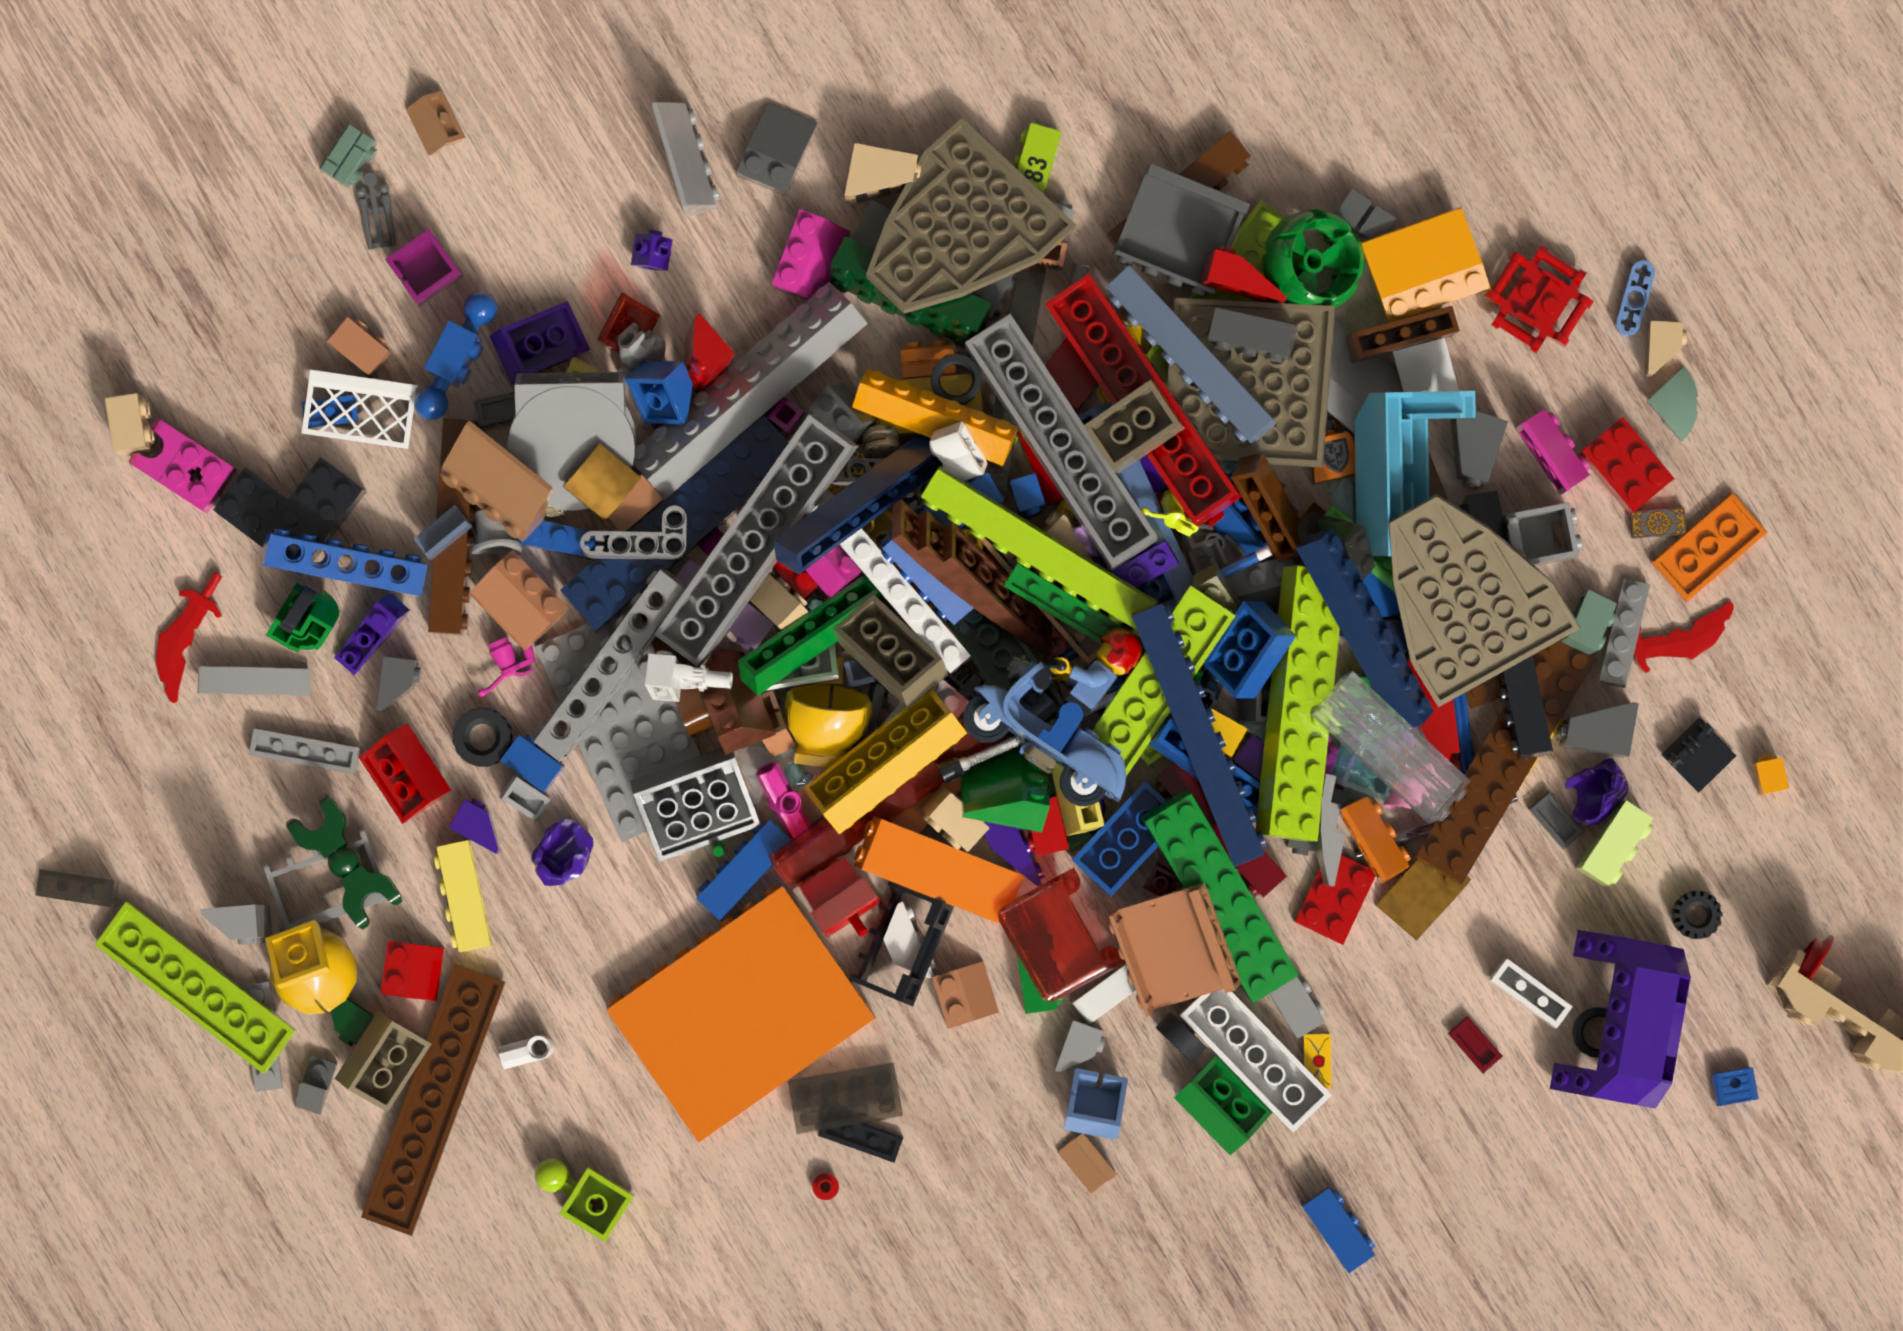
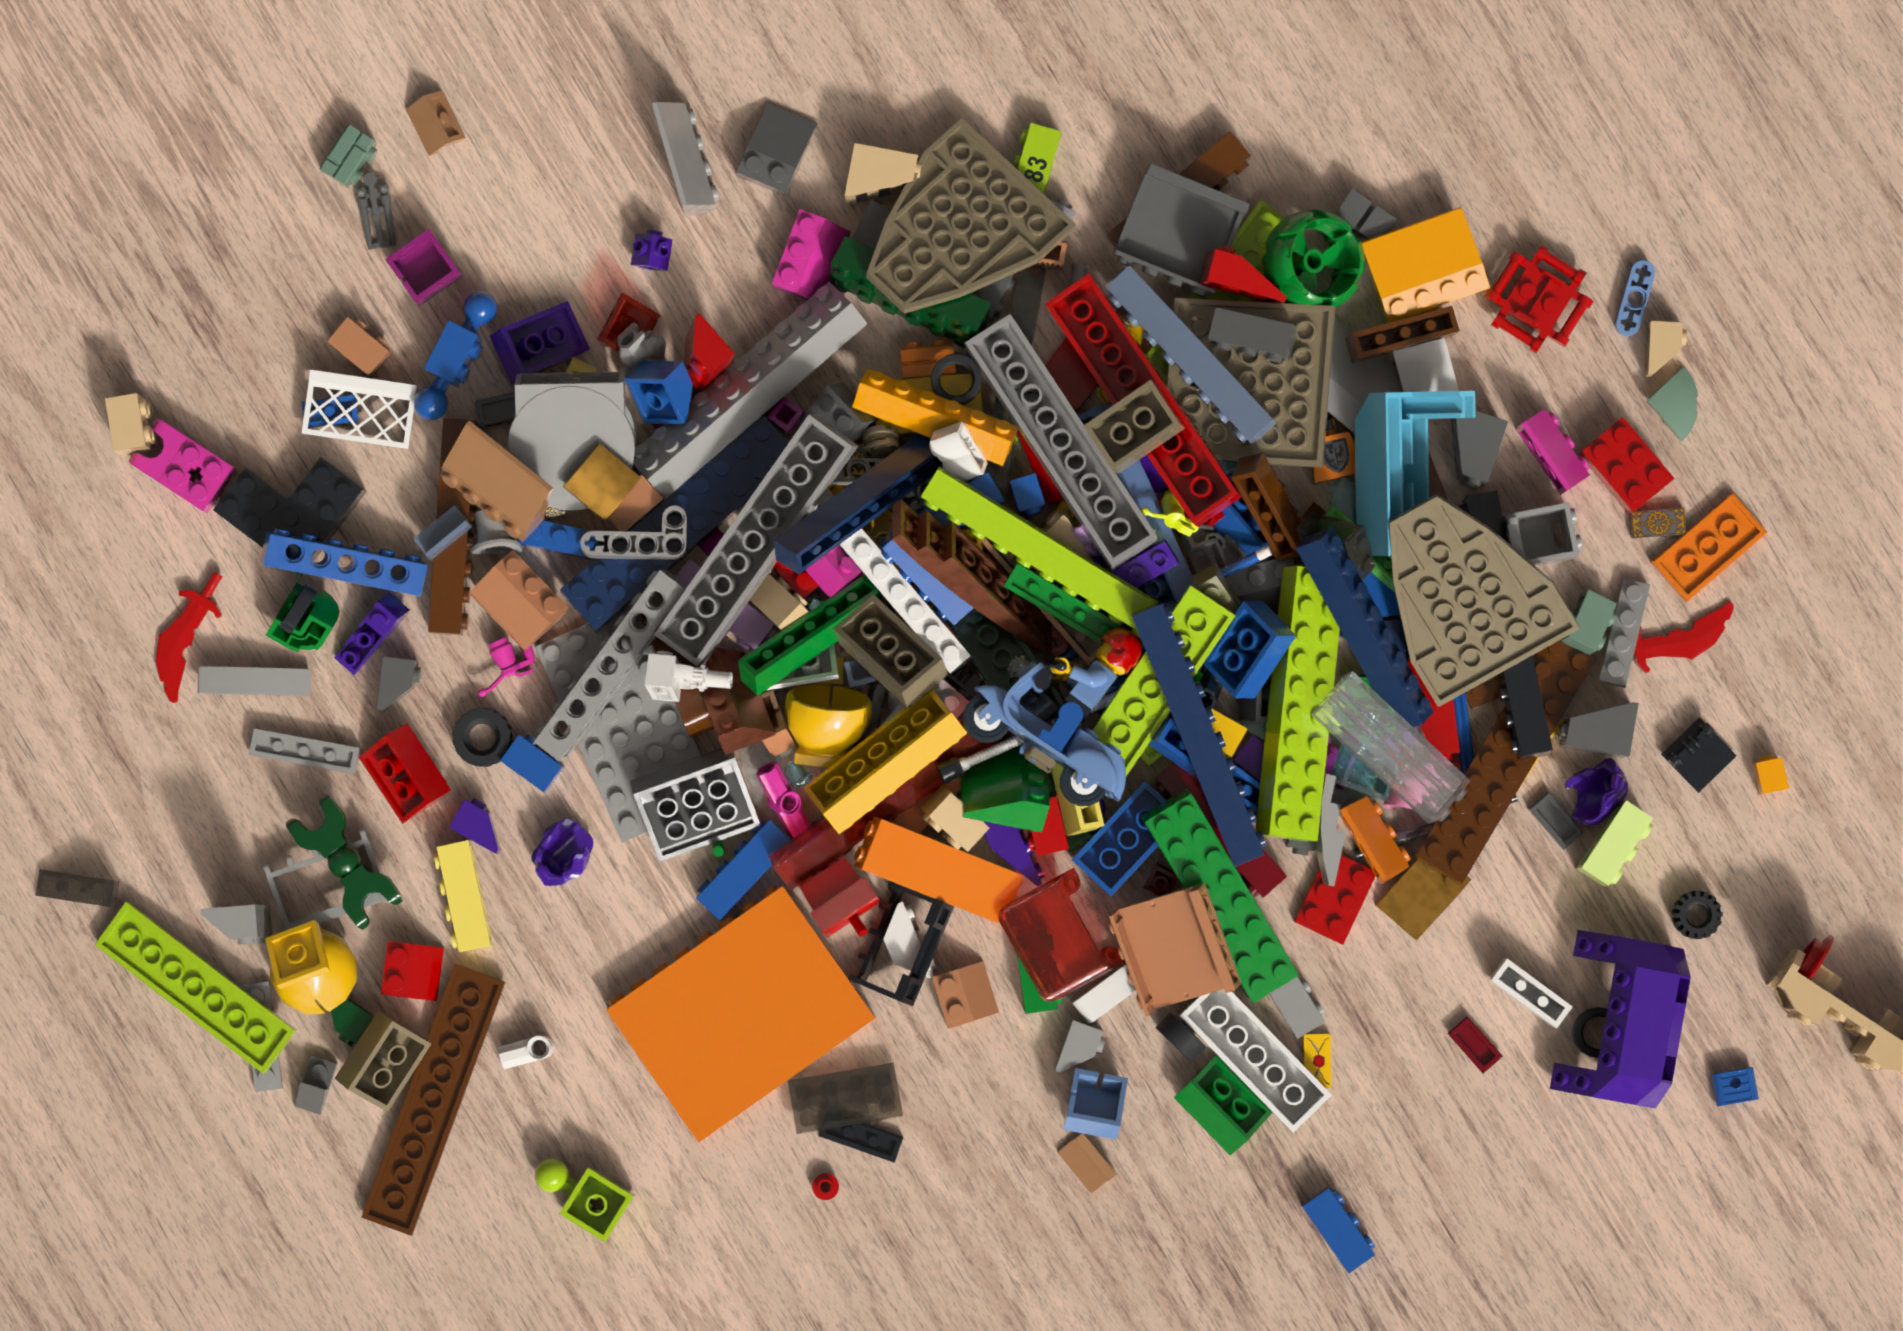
(524, 798): light grey slope -> none

